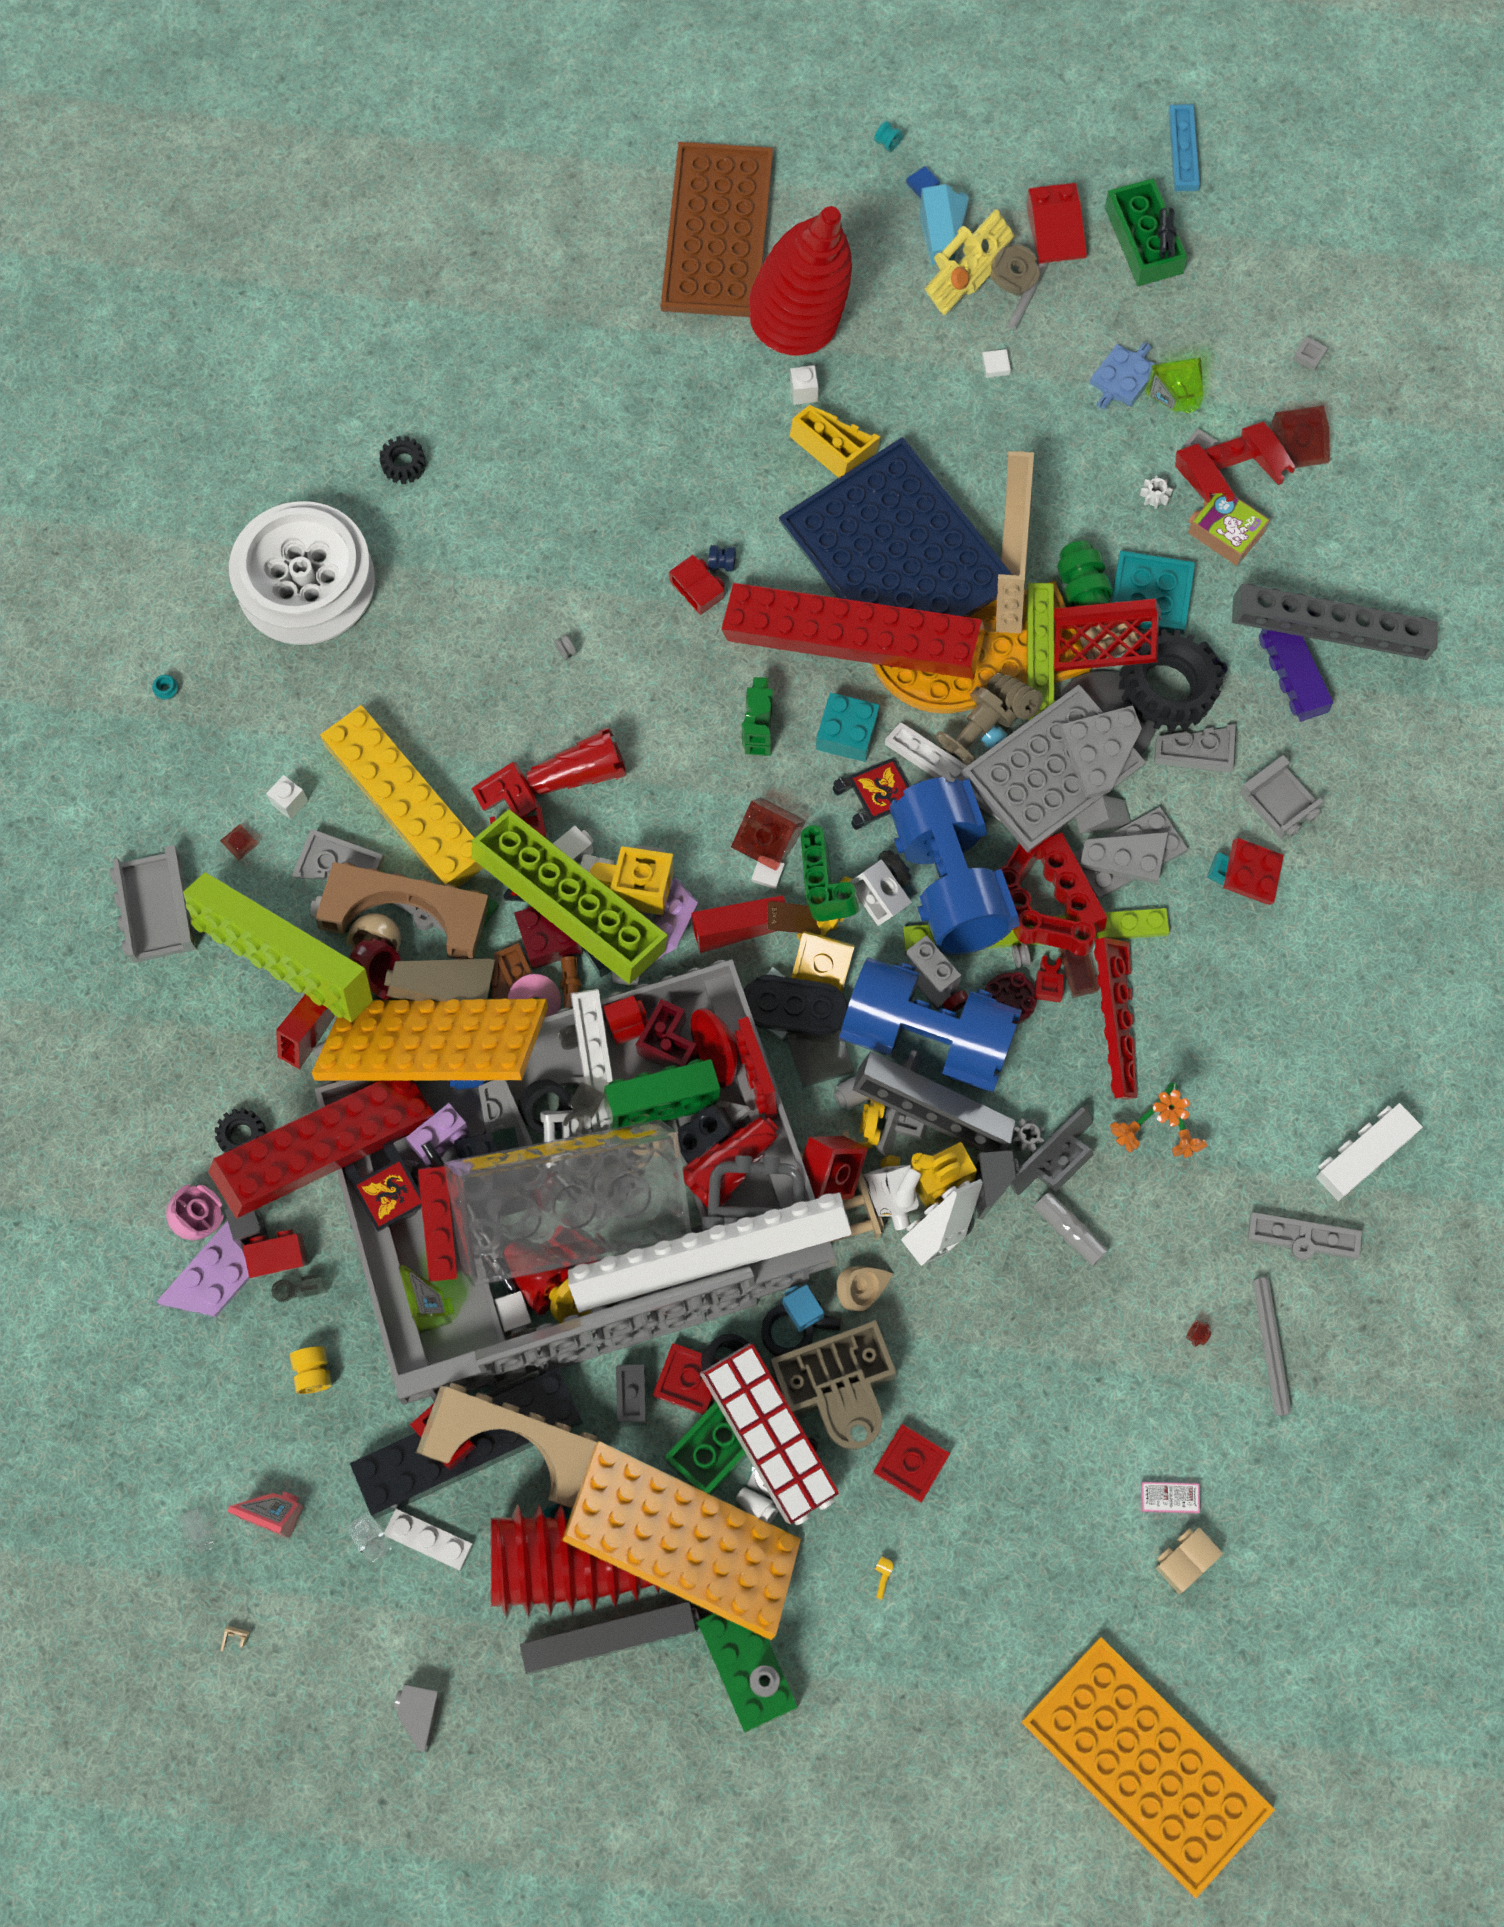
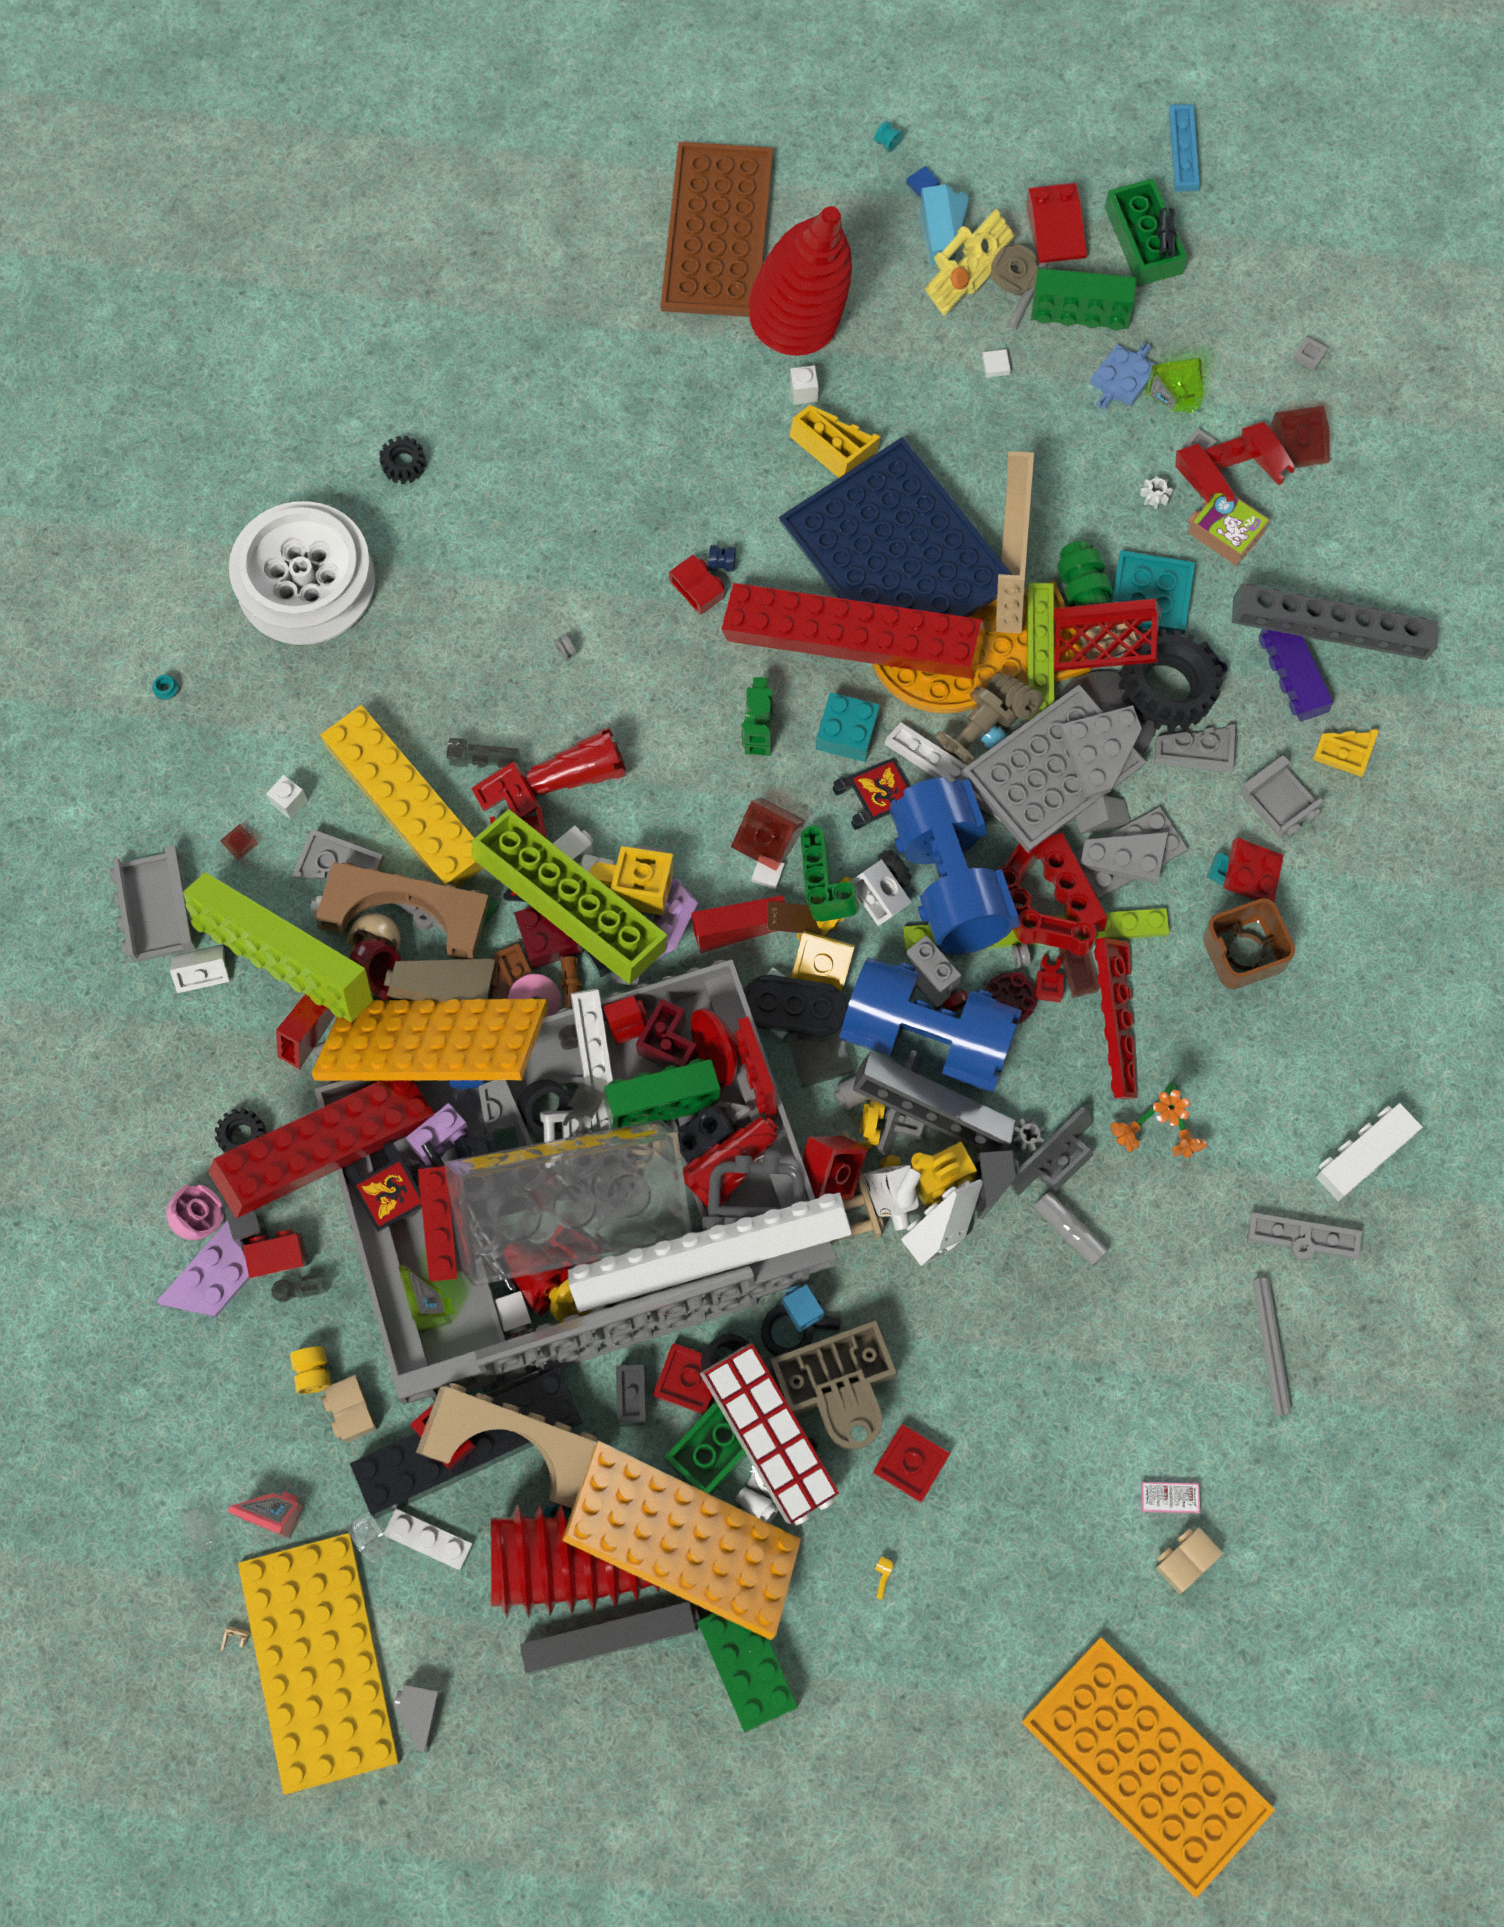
(199, 969): none -> white panel
(317, 1664): none -> yellow plate
(349, 1409): none -> tan brick
(462, 753): none -> clear smoke plate
(762, 1691): light grey brick -> none
(861, 1286): tan piece -> none
(1083, 299): none -> green brick
(1198, 1333): clear red plate -> none
(1268, 916): none -> dark orange piece
(1346, 750): none -> yellow wing

